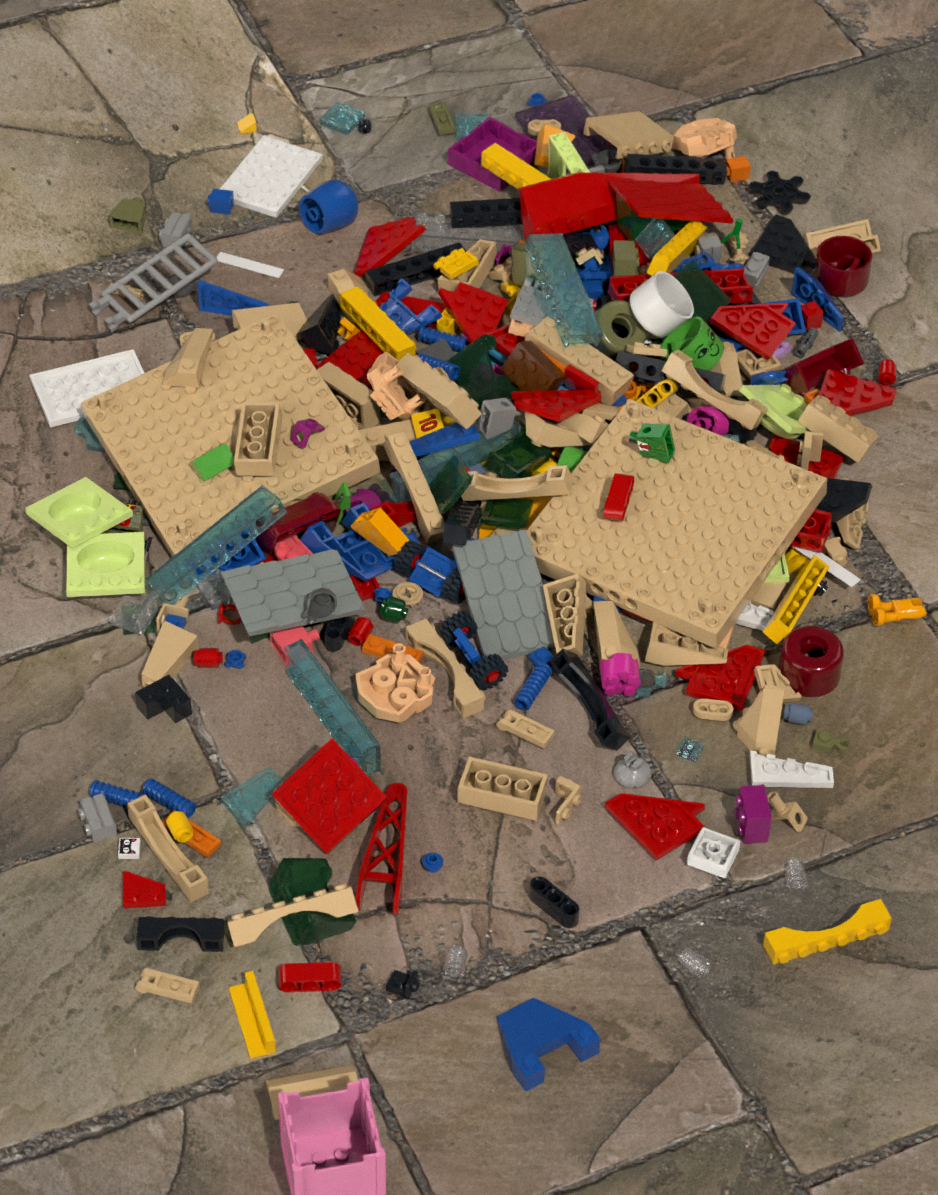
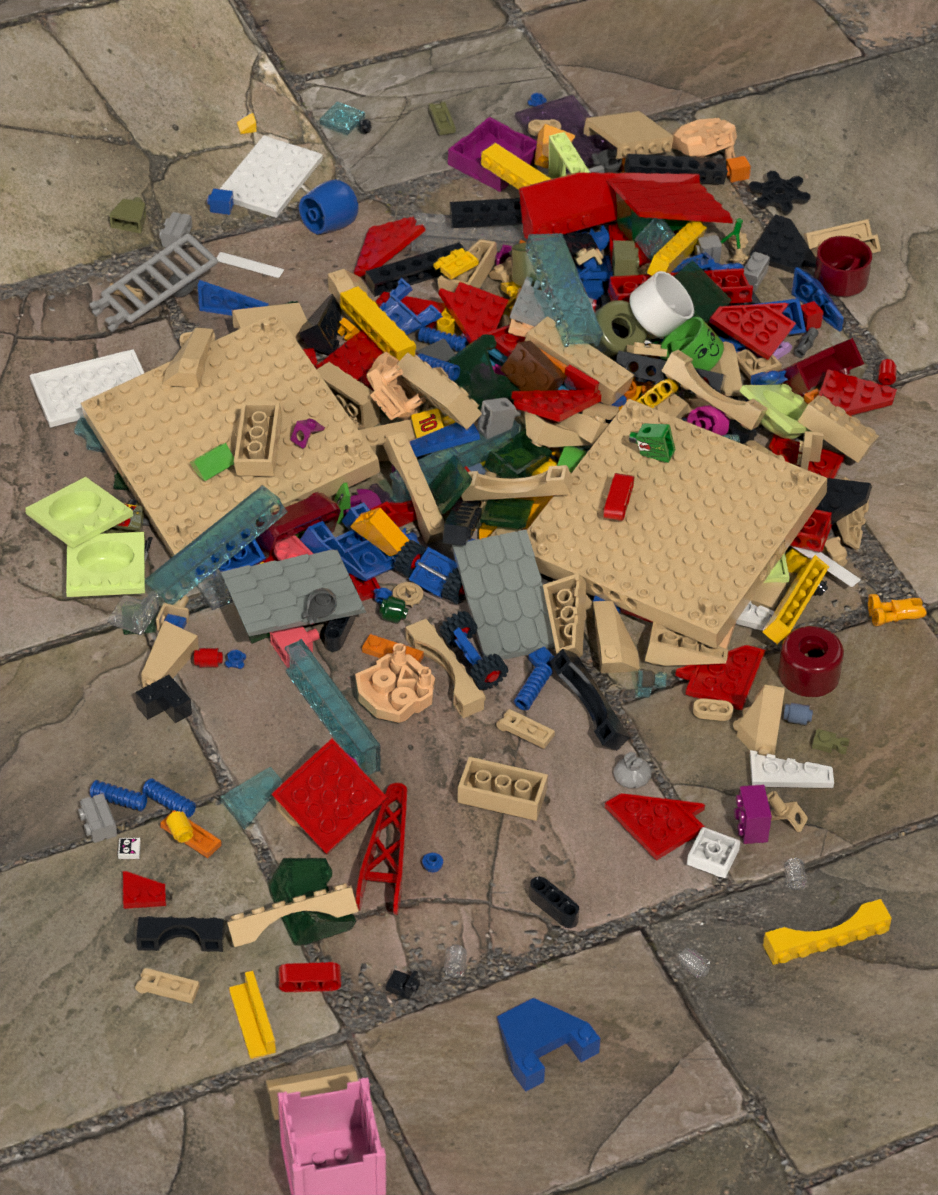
(186, 874): tan arch -> none
(221, 617): red piece -> none
(360, 631): red brick -> none
(467, 123): clear light blue plate -> none
(571, 792): tan bracket -> none
(620, 674): dark pink brick -> none
(690, 750): clear light blue tile -> none
(772, 676): tan wing -> none

